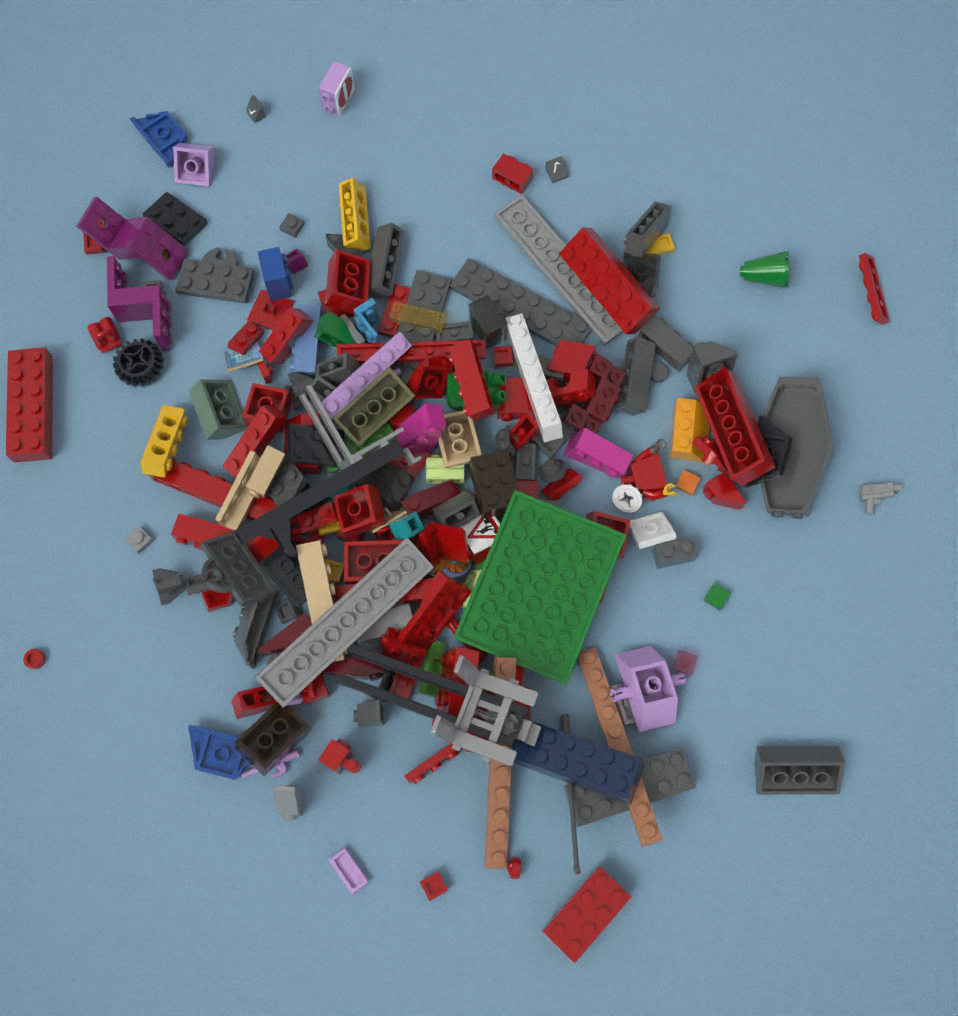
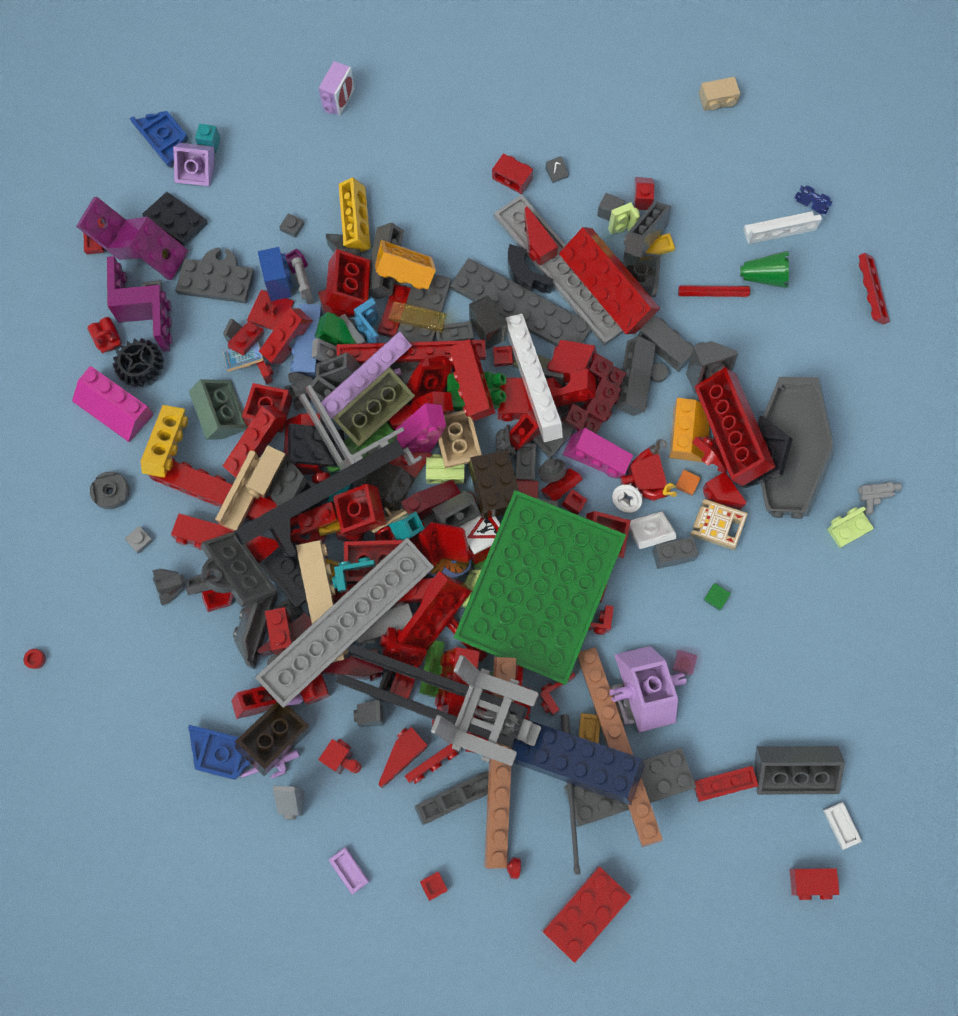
(29, 405): red brick -> none
(105, 482): none -> dark grey plate
(110, 404): none -> dark pink slope
(207, 136): none -> teal brick
(231, 329): none -> dark grey slope
(255, 109): dark grey slope -> none
(279, 629): none -> red brick
(302, 280): none -> light grey plate
(319, 477): none -> red tile
(323, 350): none -> light grey plate
(339, 579): none -> teal bracket
(404, 265): none -> light orange slope
(405, 750): none -> red slope
(433, 397): none -> red brick
(453, 798): none -> dark grey slope
(523, 275): none -> black arch
(540, 243): none -> red slope
(548, 703): none -> red bracket
(574, 502): none -> red plate
(589, 727): none -> pearl gold plate
(606, 619): none -> red bracket
(607, 204): none -> dark grey brick
(623, 218): none -> yellowish green bracket
(643, 193): none -> red slope
(714, 291): none -> red axle
(715, 524): none -> tan container
(719, 93): none -> tan brick
(725, 783): none -> red plate
(781, 227): none -> white fence
(814, 882): none -> red brick
(819, 201): none -> clear blue hinge
(842, 825): none -> white tile
(850, 527): none -> yellowish green bracket

